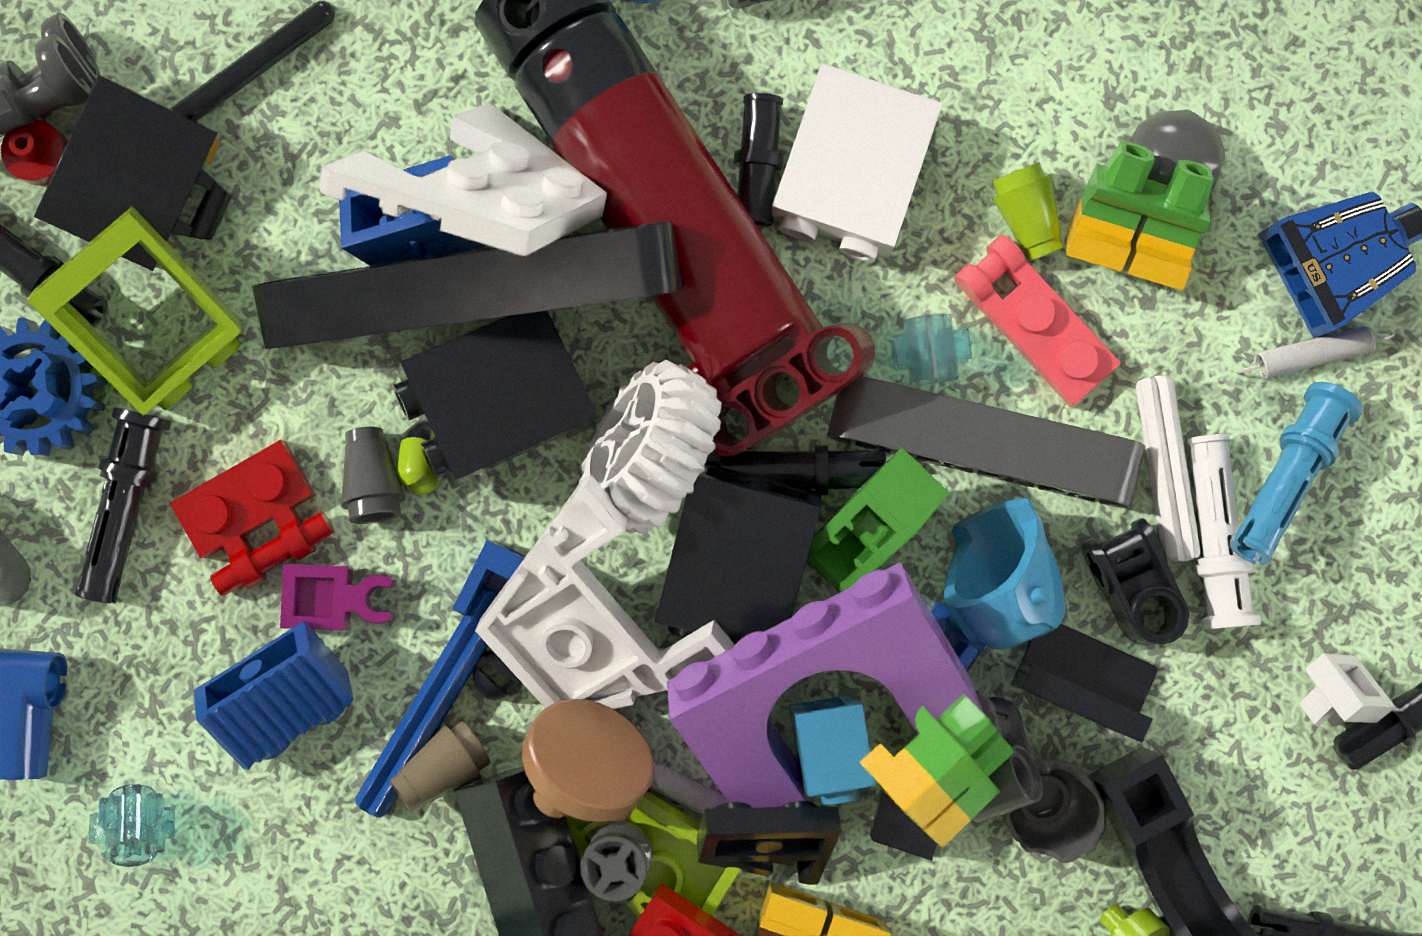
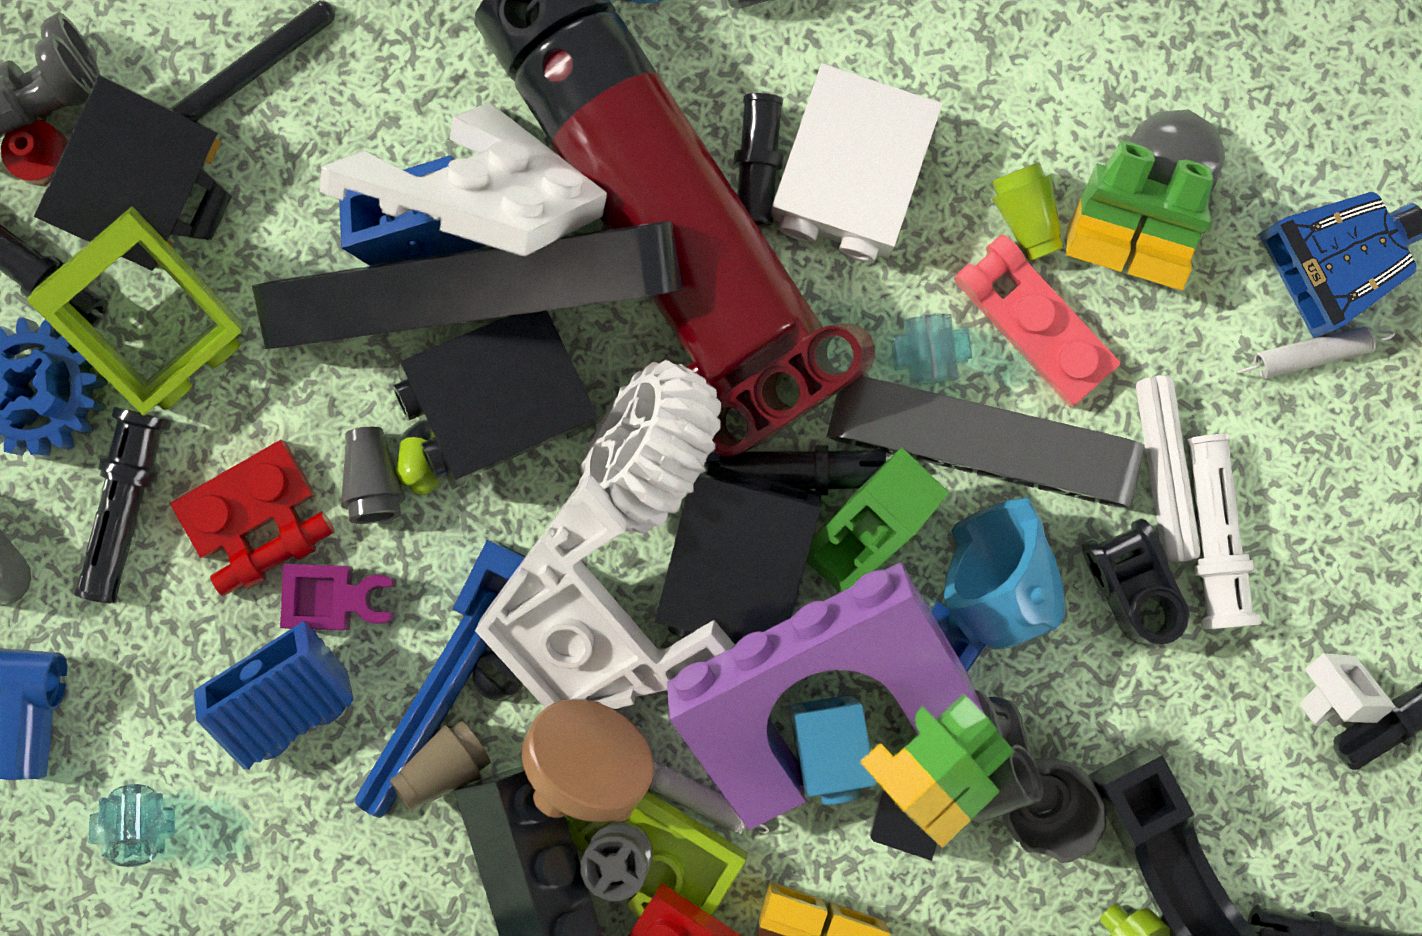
(757, 837): black wing -> none
(1088, 680): black panel -> none
(1306, 450): dark azure pin -> none

